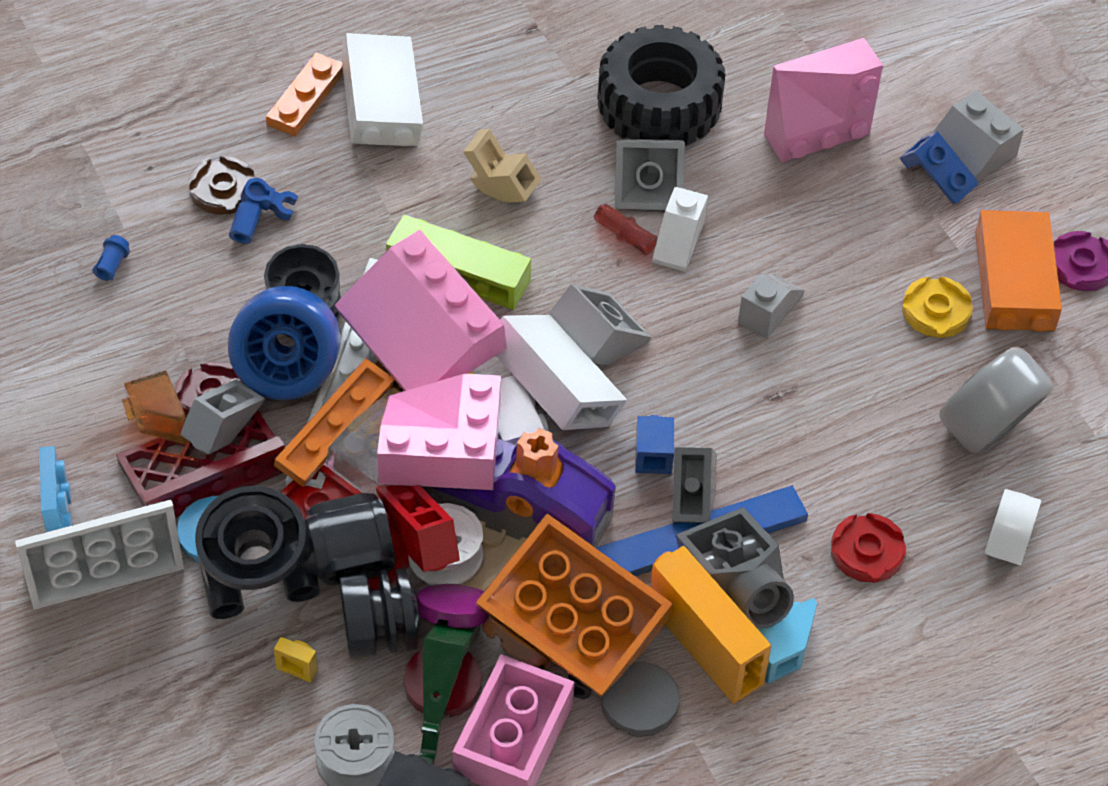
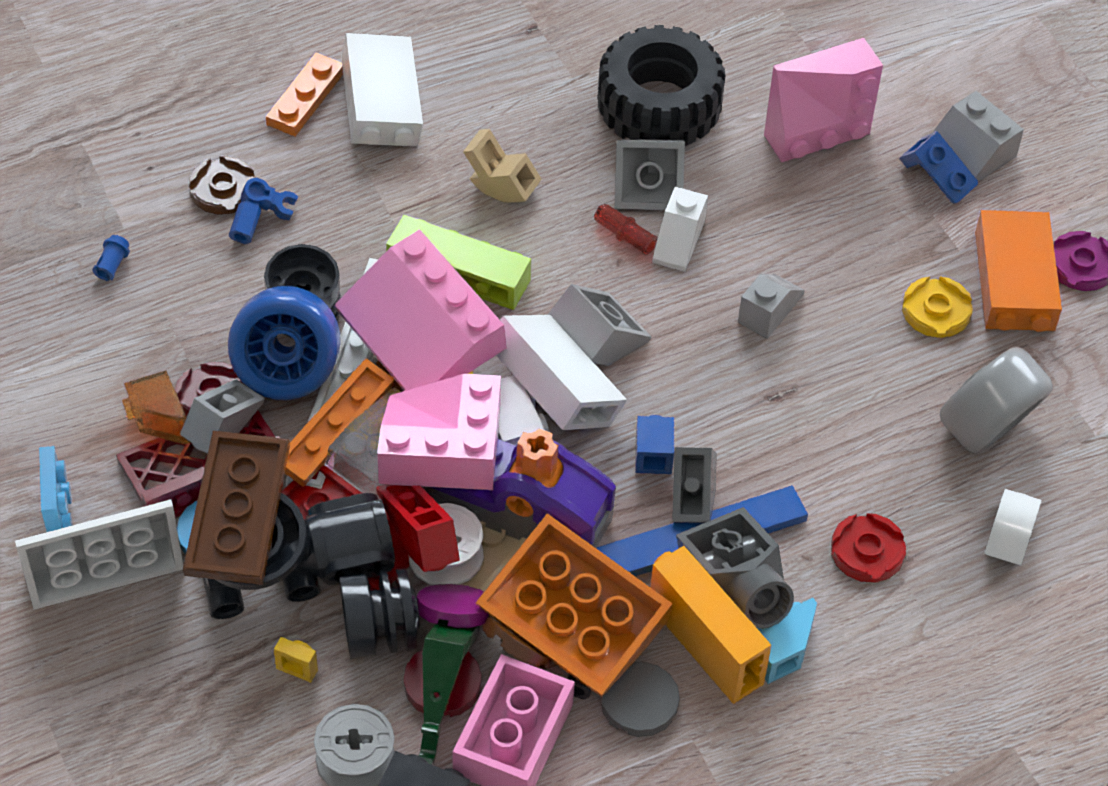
(237, 507): none -> reddish brown tile

